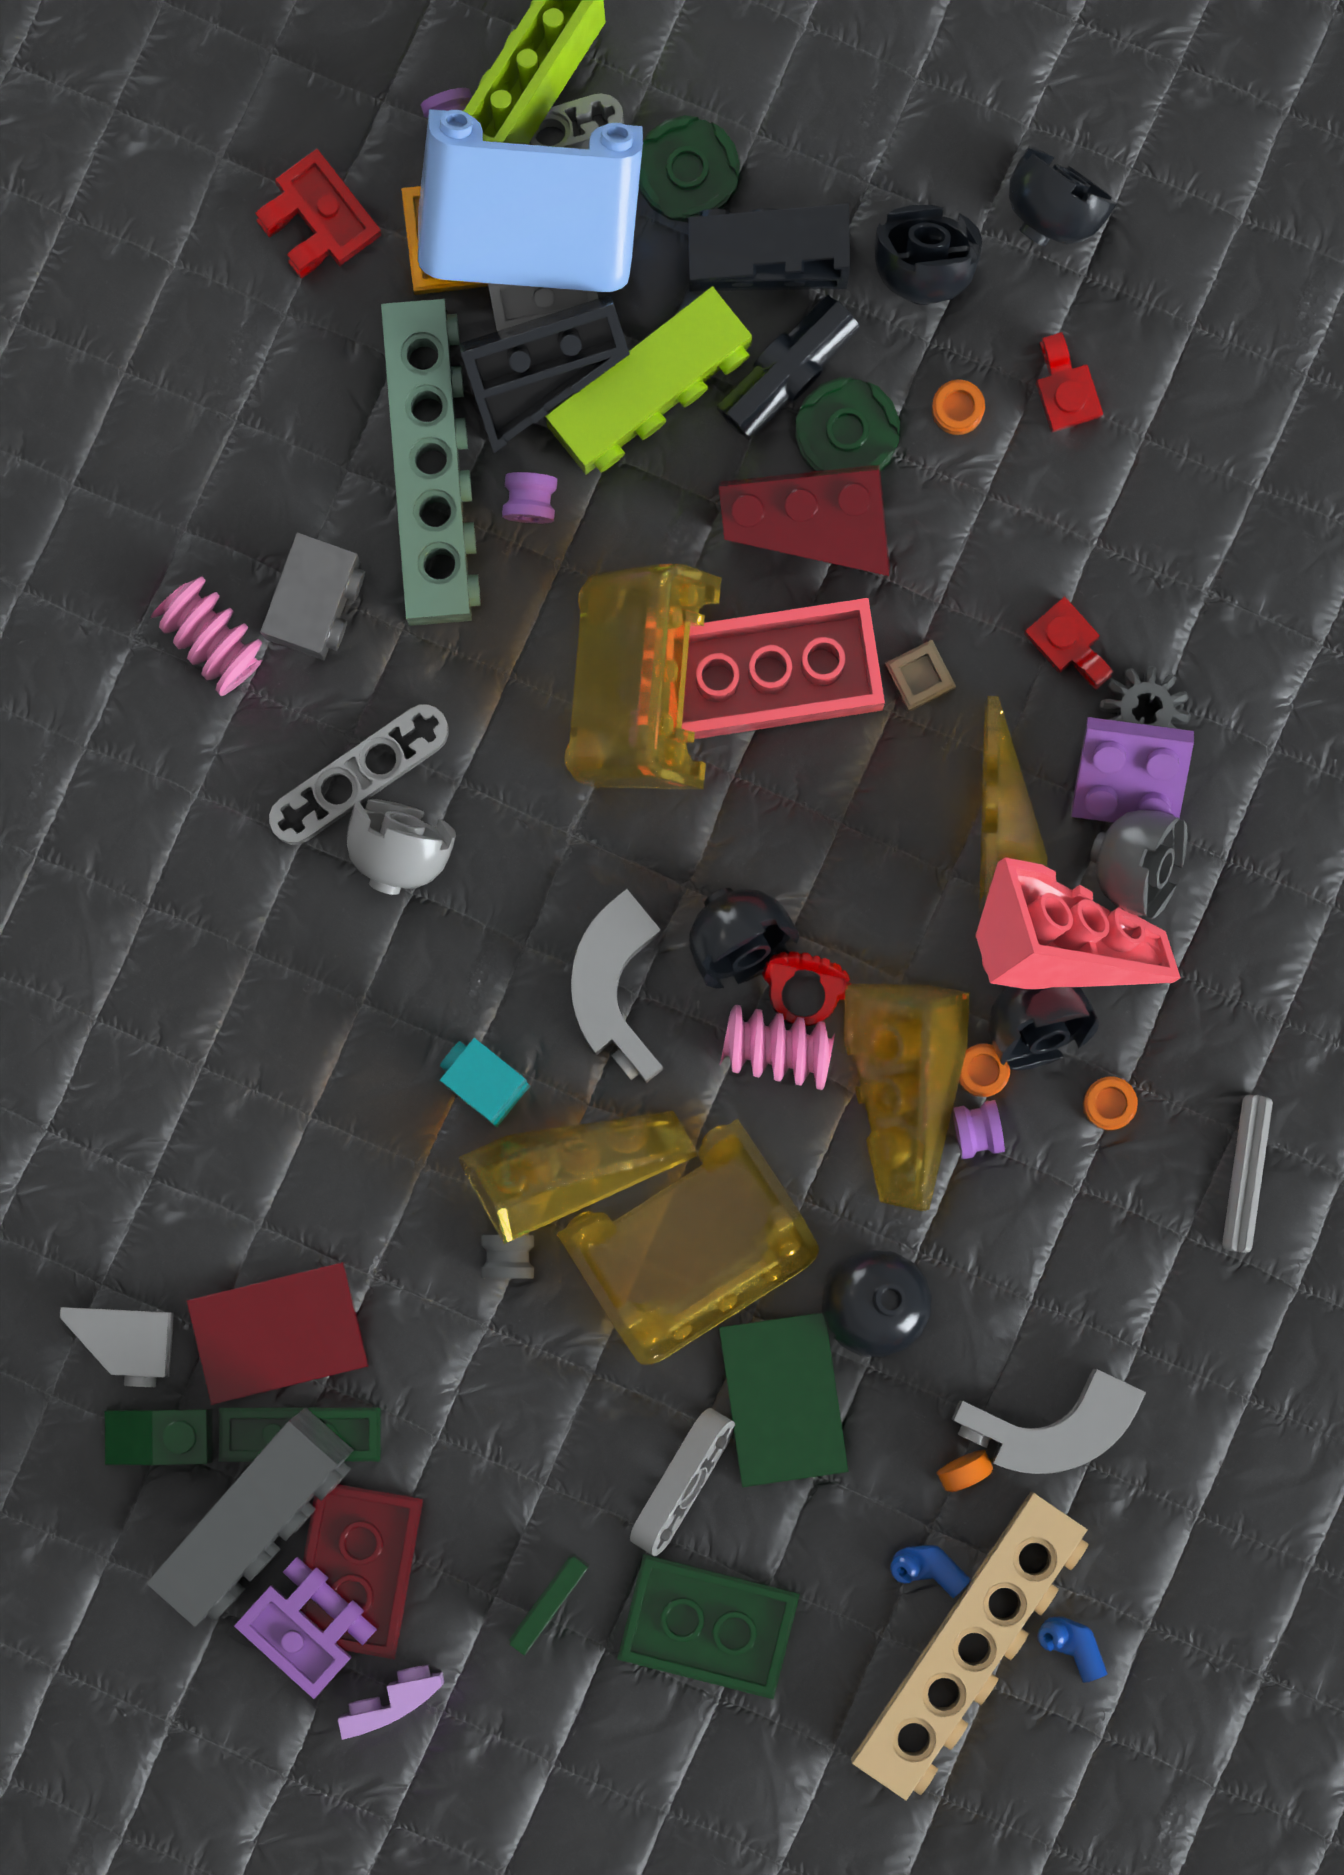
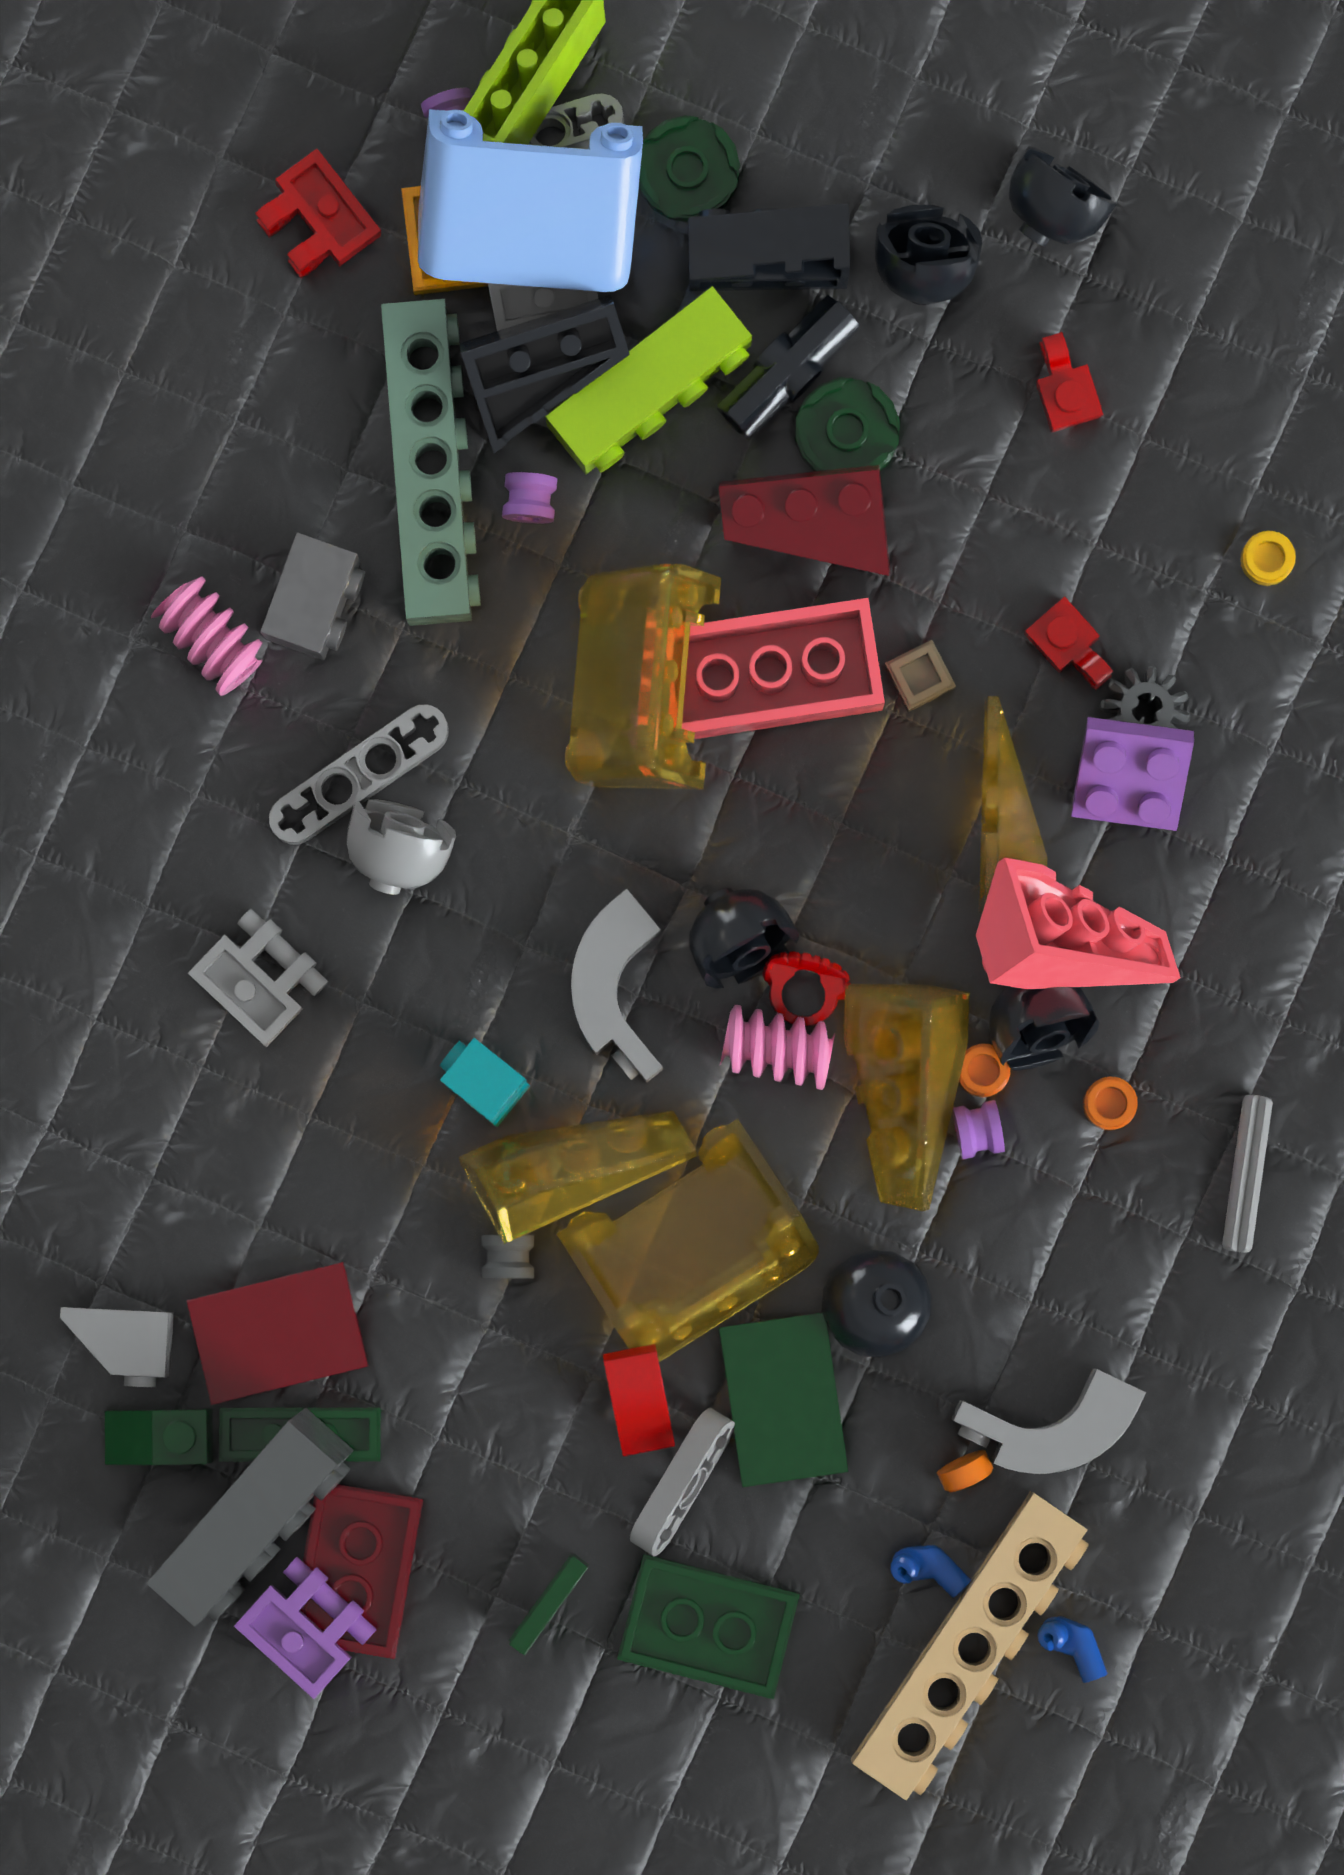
(246, 989): none -> light grey plate
(405, 1695): lavender slope -> none
(638, 1400): none -> red slope
(958, 407): orange tile -> none
(1138, 860): dark grey cylinder -> none
(1268, 558): none -> yellow tile

